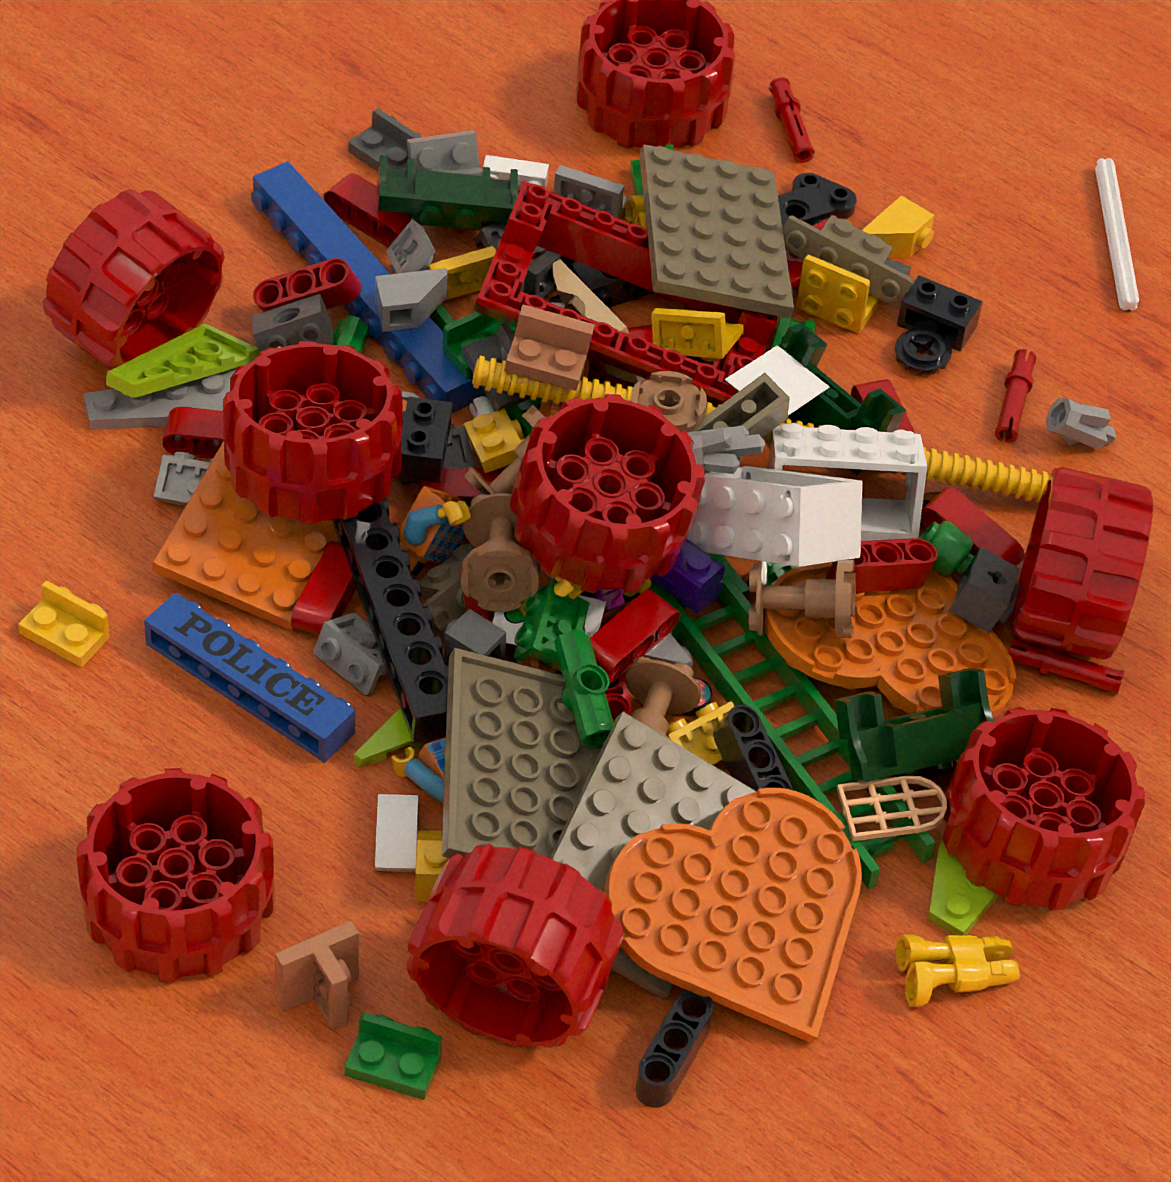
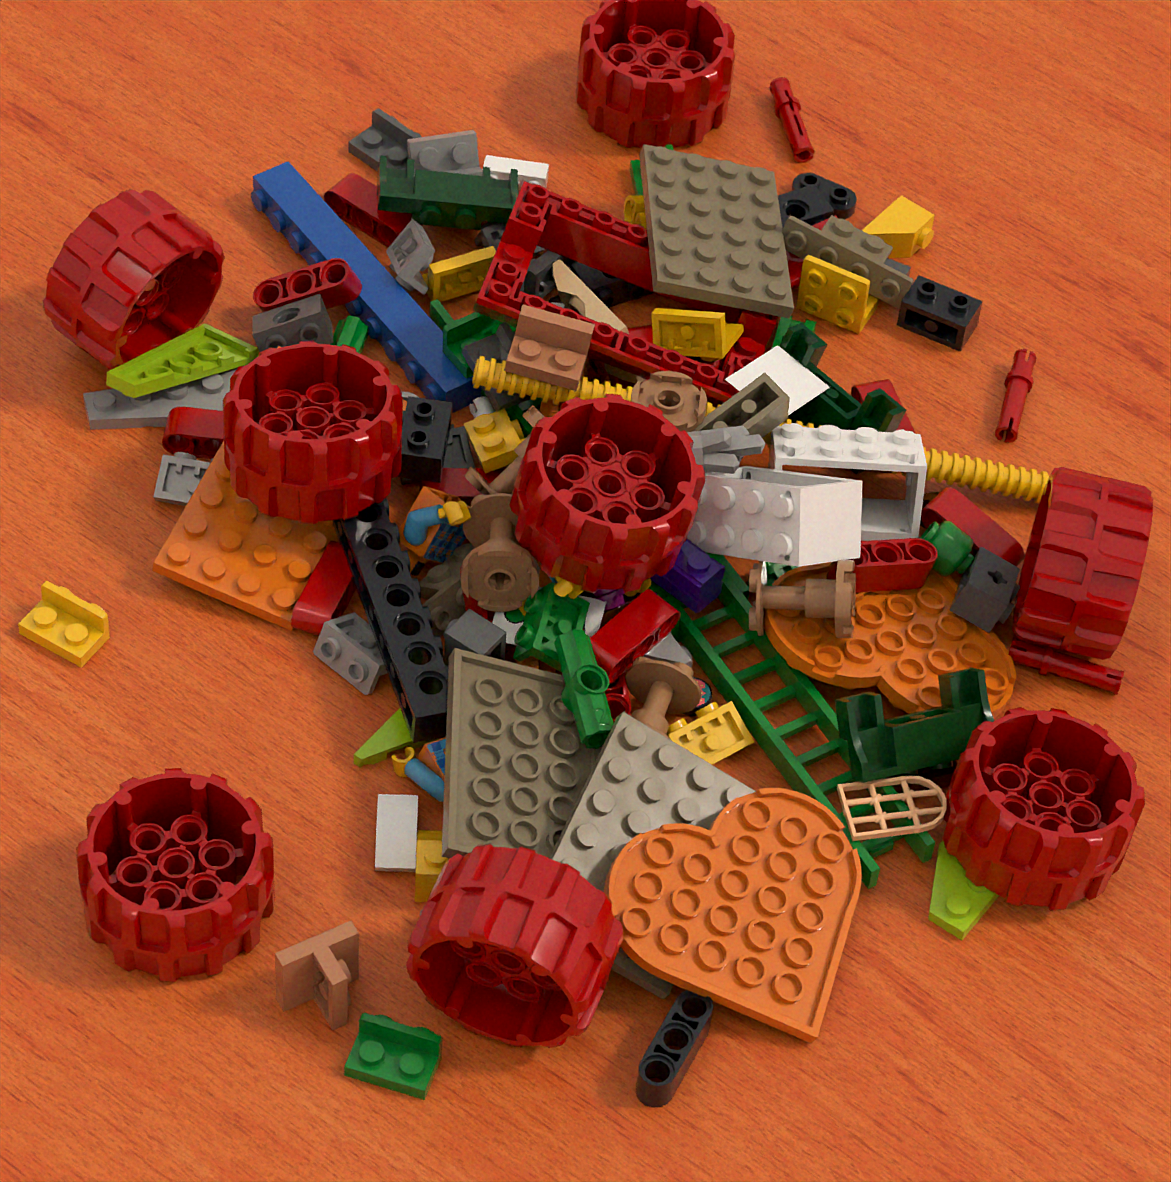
(250, 677): blue brick -> none
(409, 297): light grey slope -> none
(590, 190): light grey bracket -> none
(749, 745): black beam -> none
(919, 341): black gear -> none
(966, 964): yellow piece -> none
(1080, 423): light grey rock -> none
(1117, 234): white axle -> none

